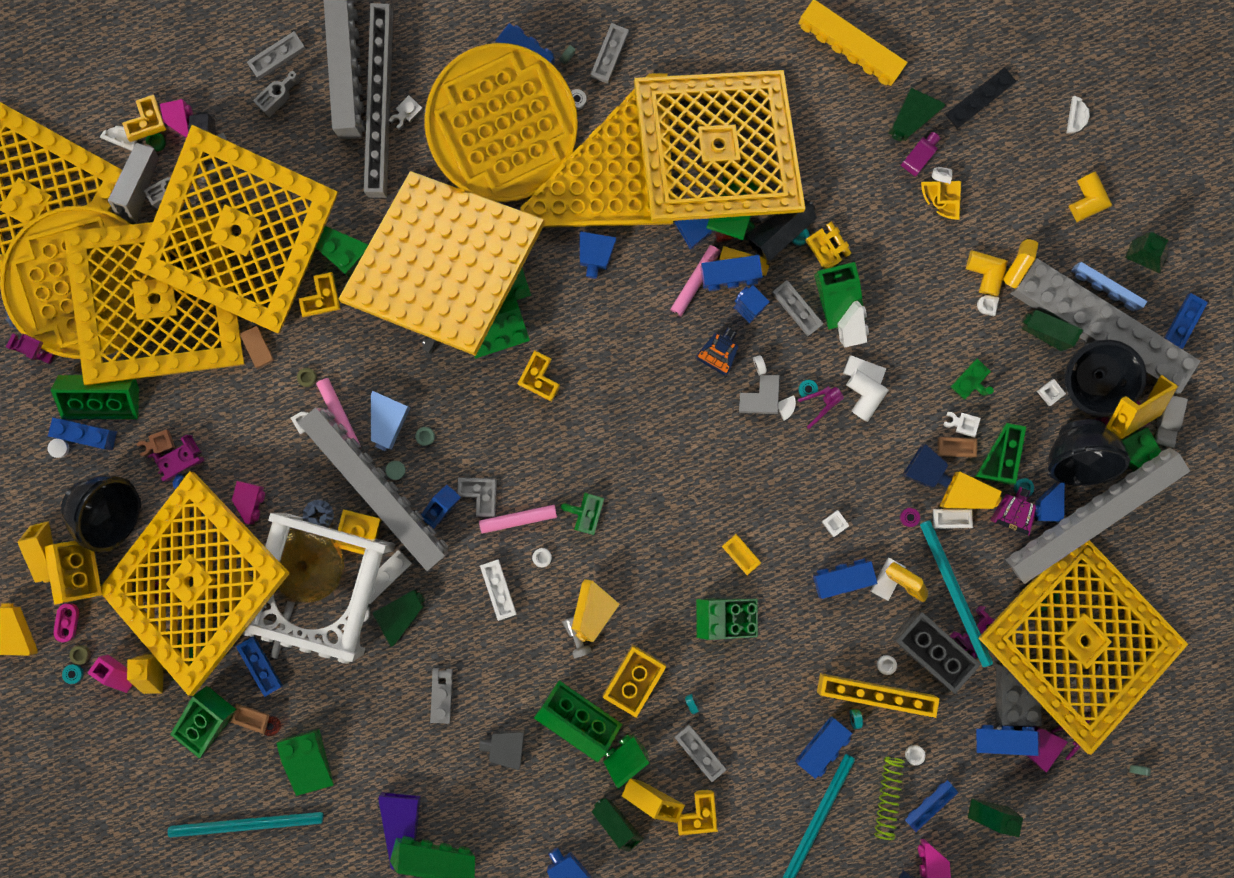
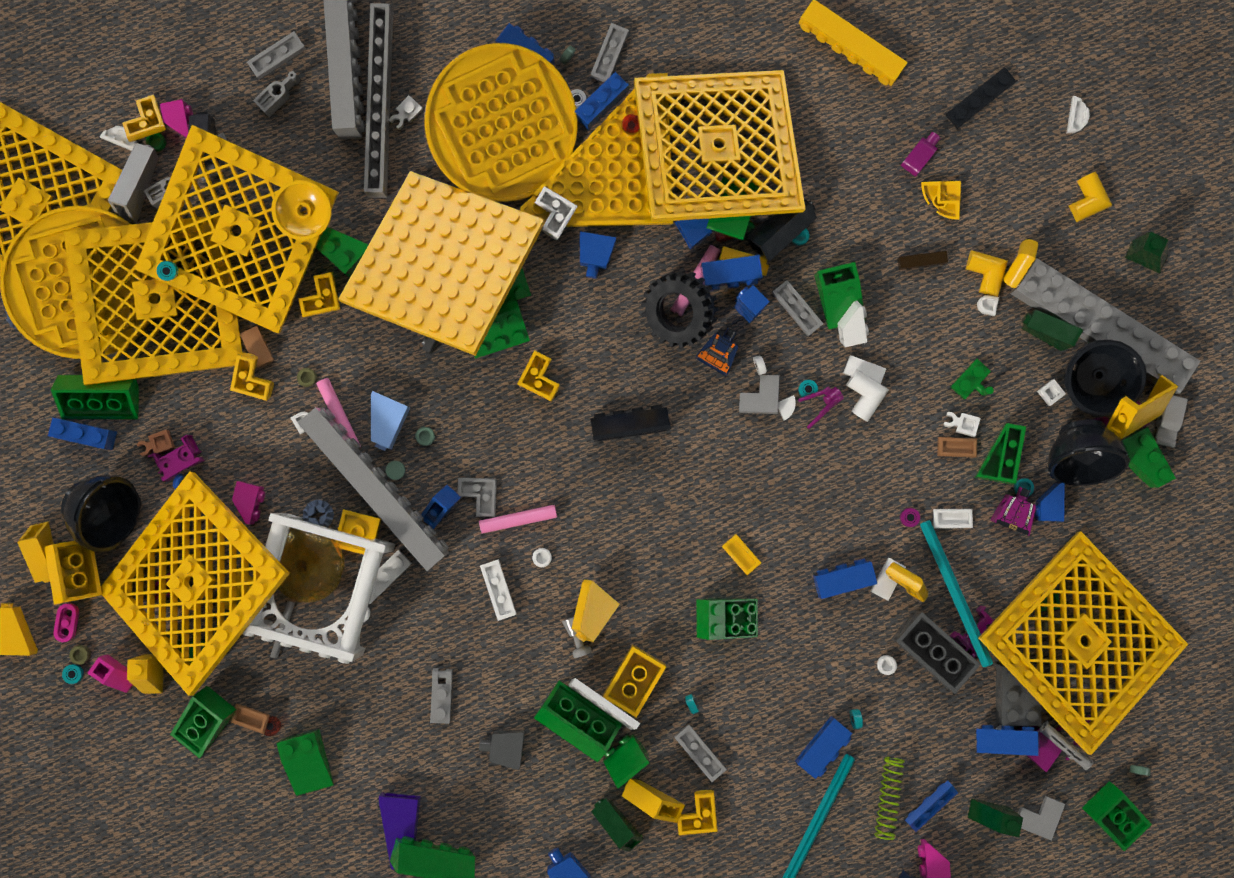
(30, 347): magenta piece -> none
(58, 448): white tile -> none
(167, 270): none -> teal tile
(245, 381): none -> yellow brick
(245, 824): teal axle -> none
(259, 666): blue plate -> none
(288, 207): none -> yellow dish
(399, 615): dark green slope -> none
(560, 212): none -> white brick
(587, 514): green plate -> none
(602, 101): none -> blue brick
(603, 704): none -> white tile
(630, 124): none -> clear red tile
(630, 424): none -> black slope
(697, 295): none -> black tyre
(823, 248): yellow plate -> none
(835, 523): white plate -> none
(878, 695): yellow brick -> none
(914, 114): dark green slope -> none
(915, 755): white tile -> none
(922, 260): none -> dark brown piece
(927, 468): dark blue torso -> none
(942, 174): white tile -> none
(970, 494): yellow slope -> none
(1045, 821): none -> light grey tile
(1073, 751): none -> light grey pin
(1098, 514): light grey brick -> none
(1114, 290): light blue plate -> none
(1117, 816): none -> green slope
(1185, 320): blue plate -> none

